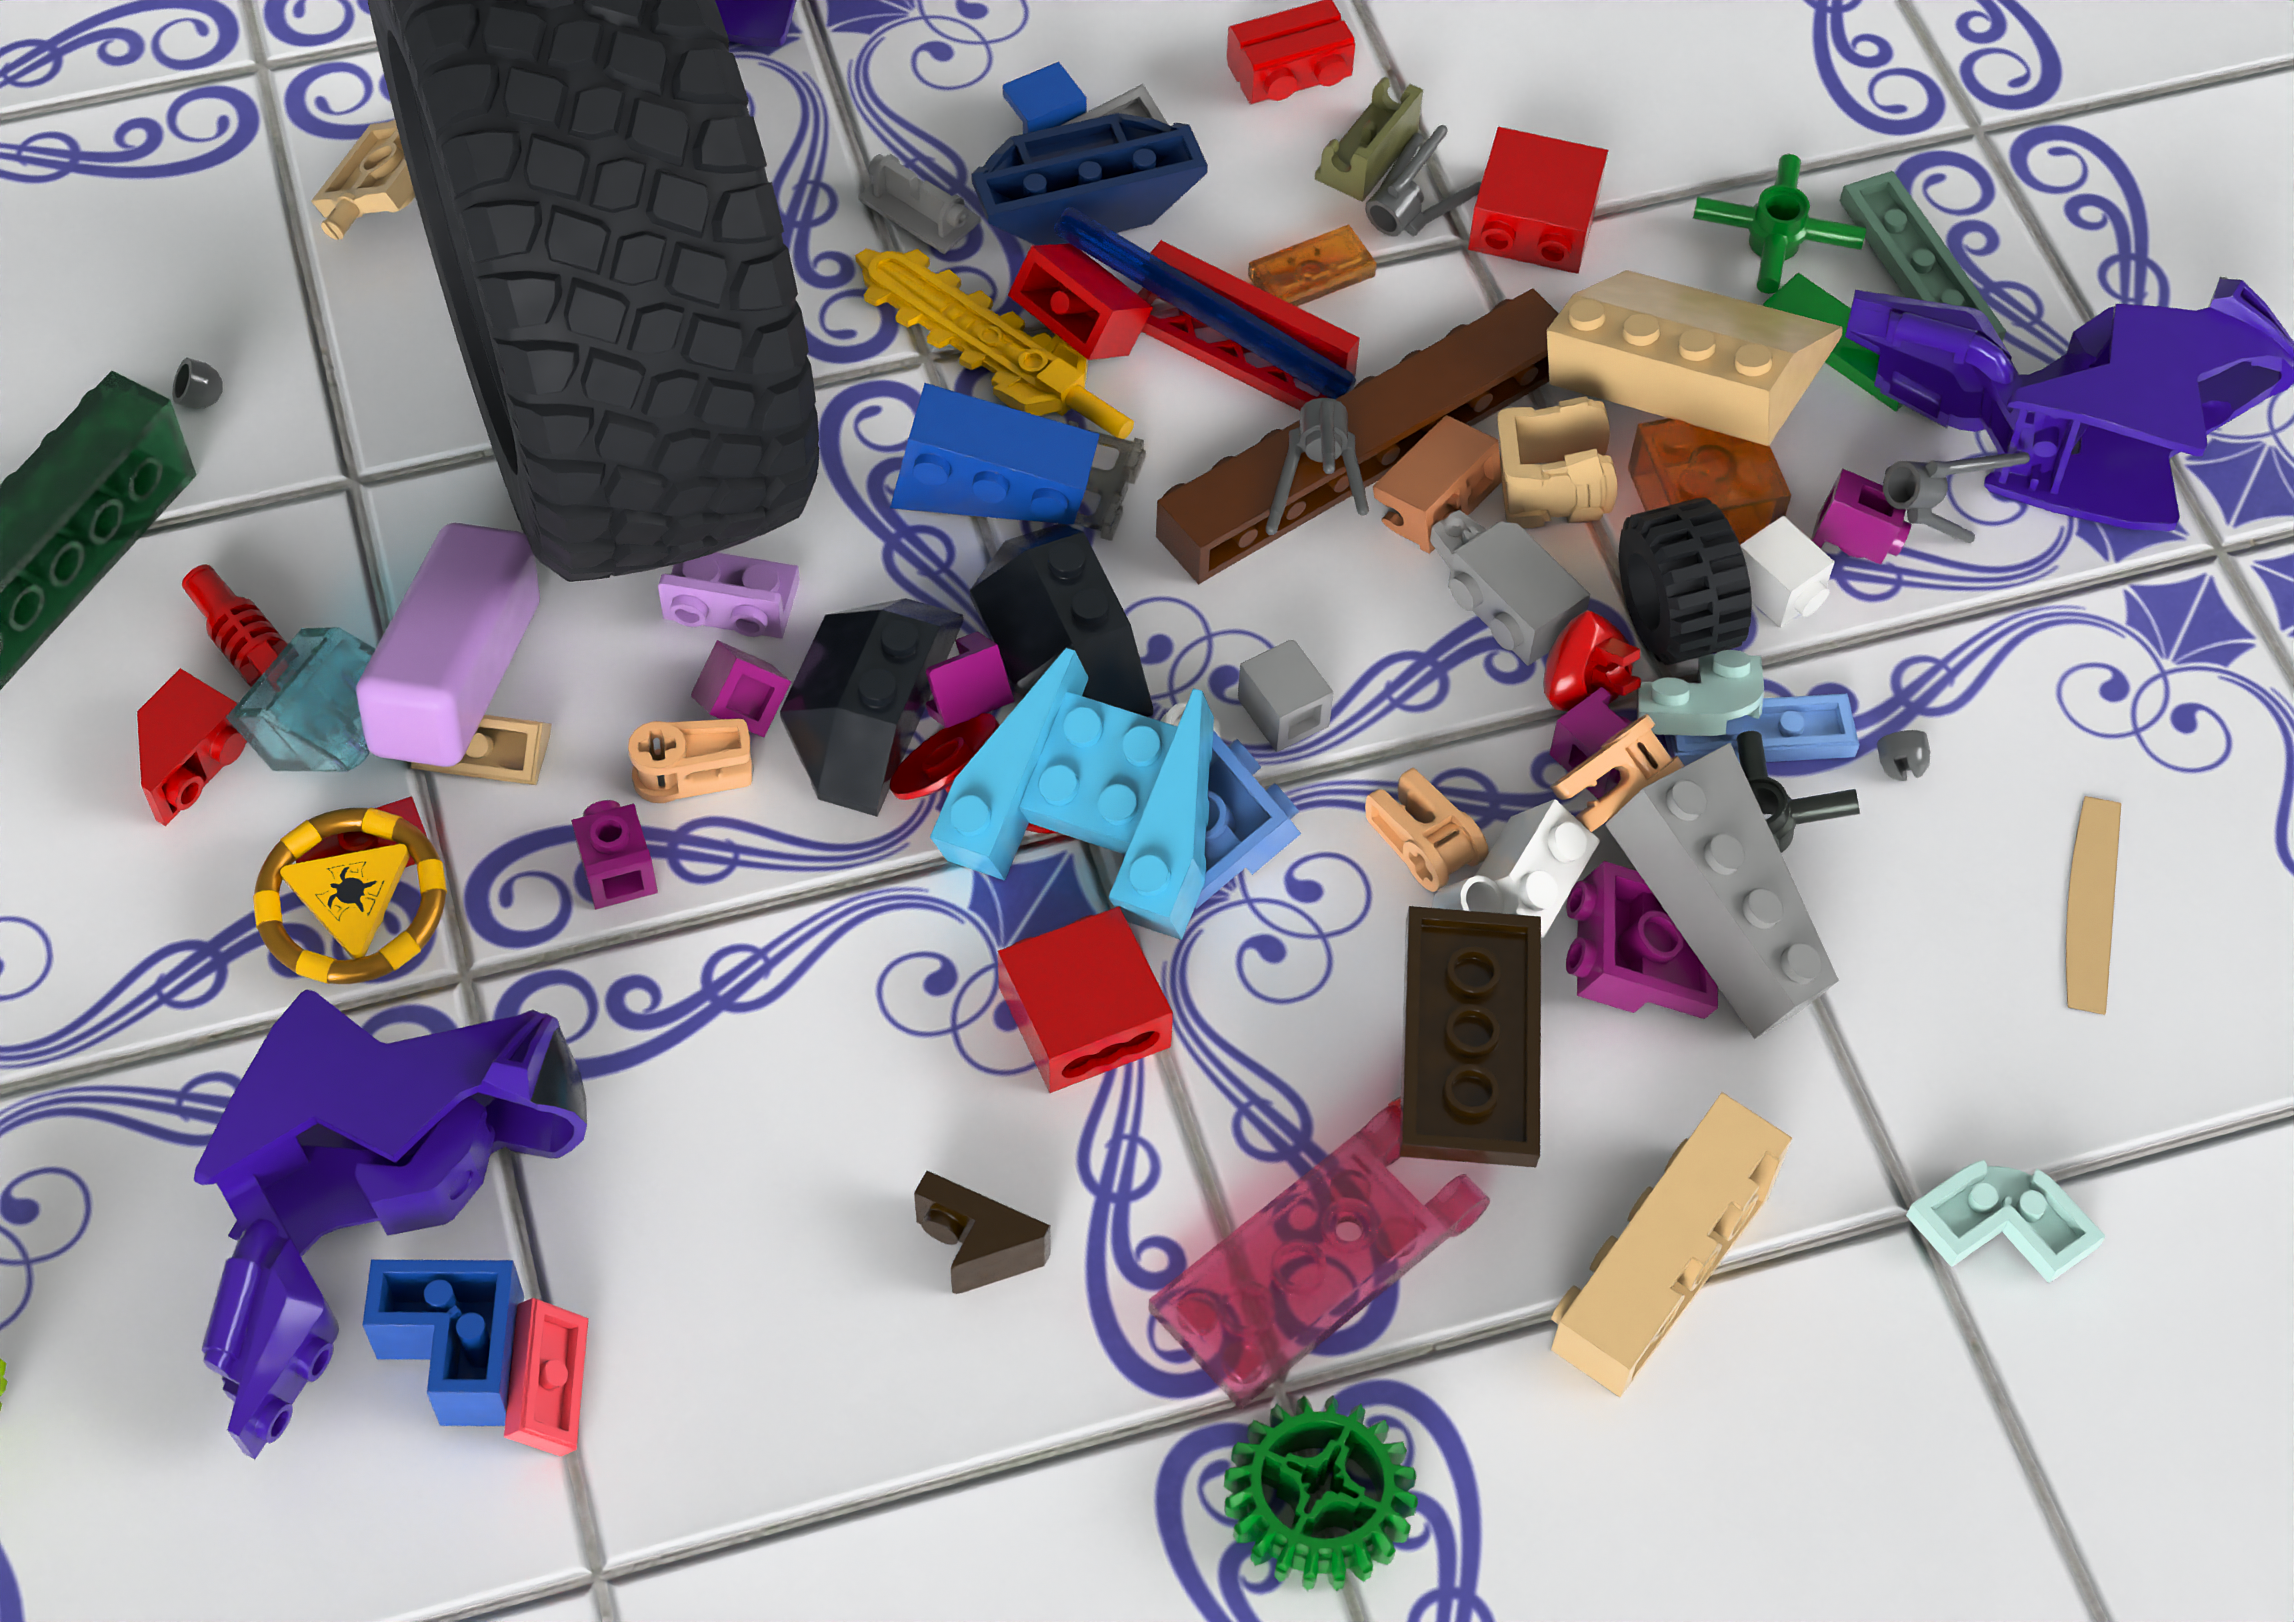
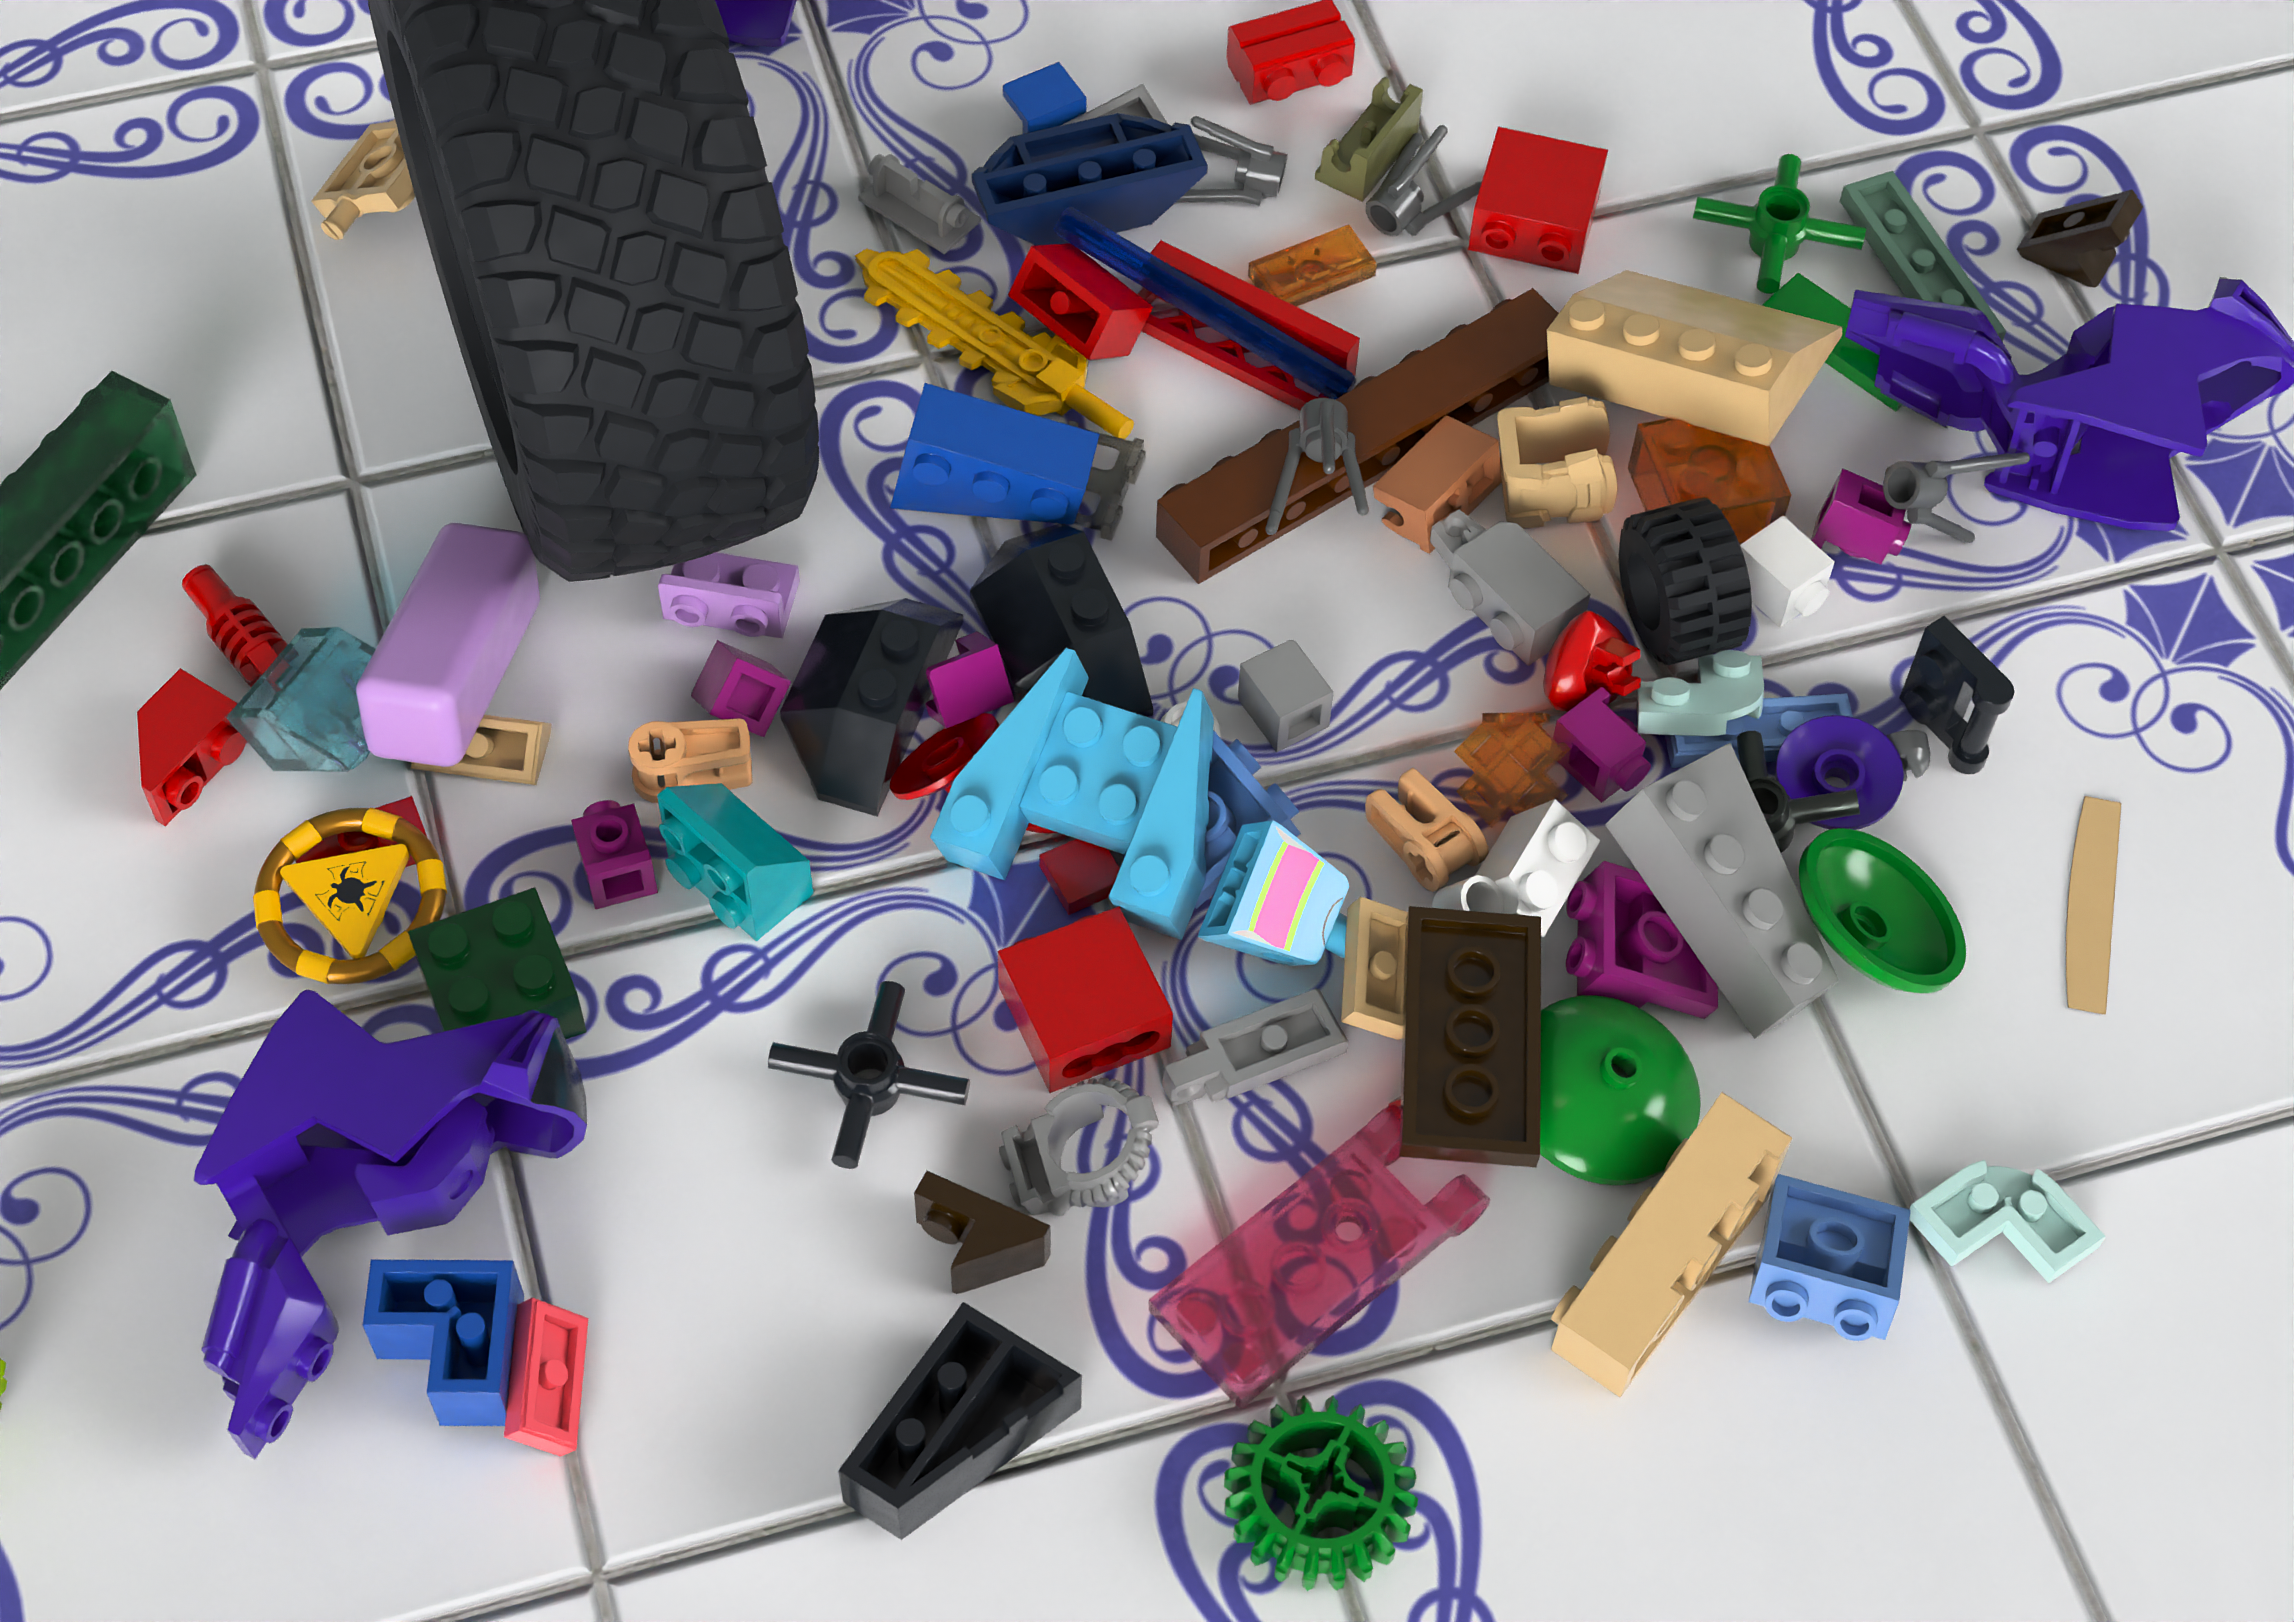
(196, 384): dark grey hinge -> none
(497, 965): none -> dark green brick
(732, 857): none -> teal slope
(868, 1096): none -> black bar
(956, 1421): none -> black wedge
(1037, 1152): none -> light grey piece
(1079, 873): none -> red tile
(1256, 1050): none -> light grey hinge
(1257, 168): none -> dark grey plant
(1277, 899): none -> medium azure torso
(1374, 968): none -> tan plate
(1499, 775): none -> clear orange piece
(1605, 1123): none -> green dish
(1638, 759): light nougat piece -> none
(1830, 1258): none -> medium blue plate
(1844, 750): none -> dark purple dish
(1881, 912): none -> green dish
(1939, 689): none -> black plate
(2082, 236): none -> dark brown slope

